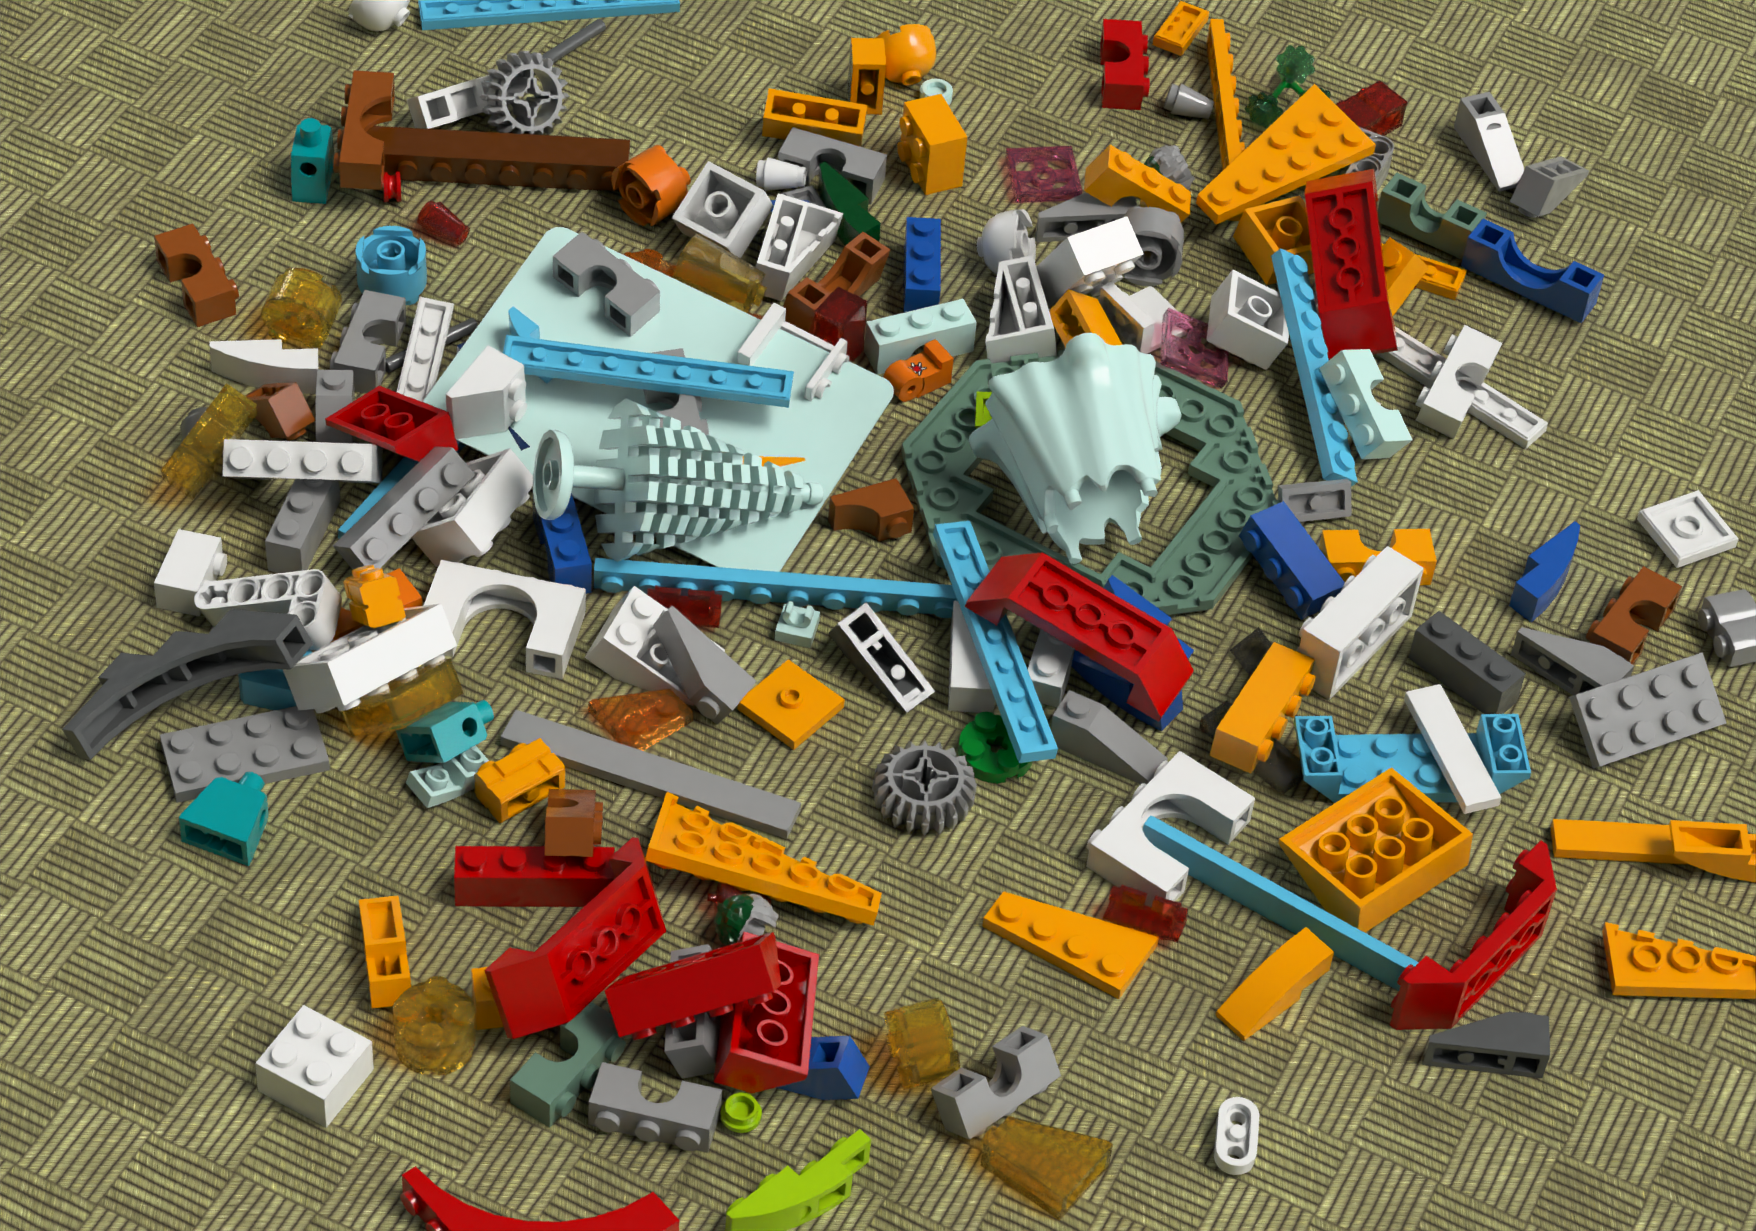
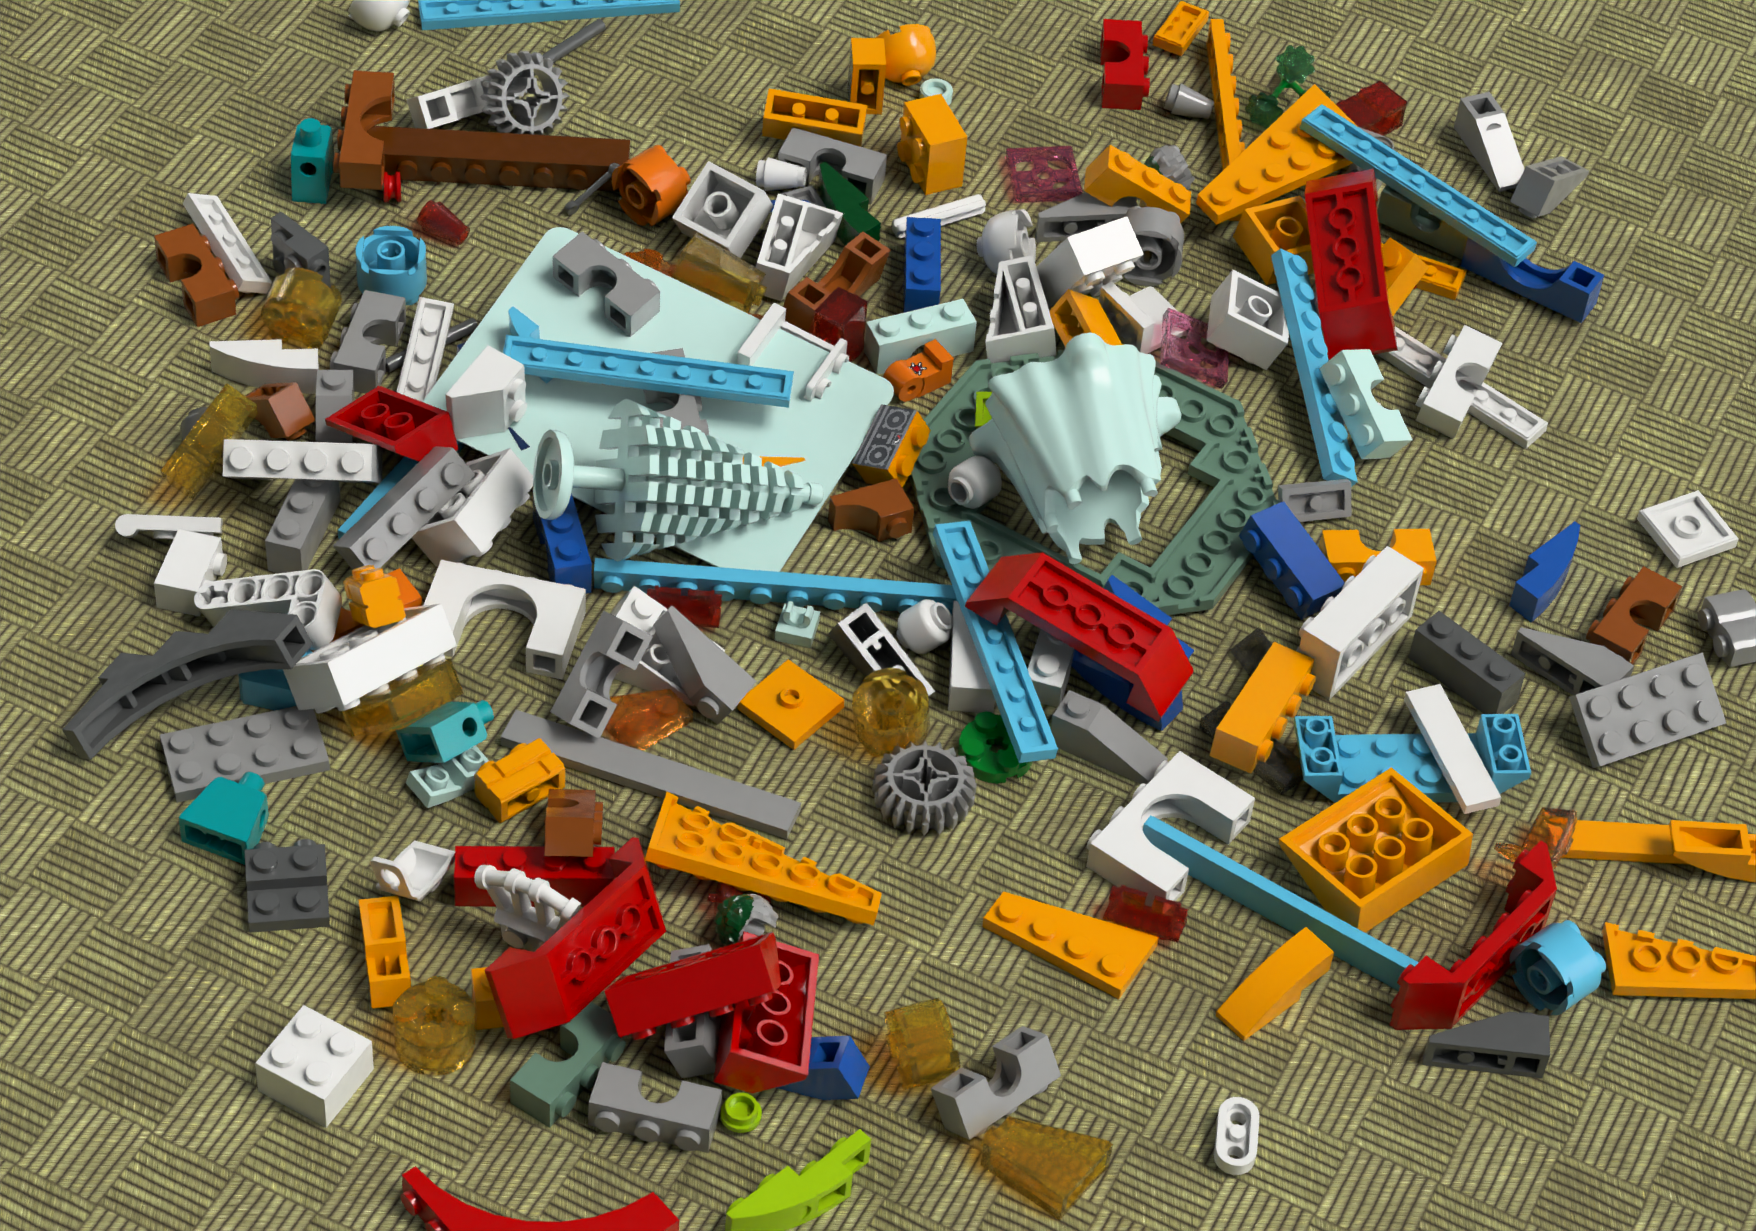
(166, 526): none -> white plate
(227, 243): none -> white plate
(287, 886): none -> dark grey plate
(297, 248): none -> dark grey plate
(413, 871): none -> white piece
(519, 921): none -> white plate
(573, 206): none -> dark grey hinge
(609, 649): none -> light grey arch
(890, 711): none -> clear yellow brick
(891, 445): none -> brick
(924, 626): none -> white head
(947, 212): none -> white axle
(974, 482): none -> white head
(1418, 185): none -> medium azure tile
(1552, 827): none -> clear orange piece
(1556, 967): none -> medium azure brick

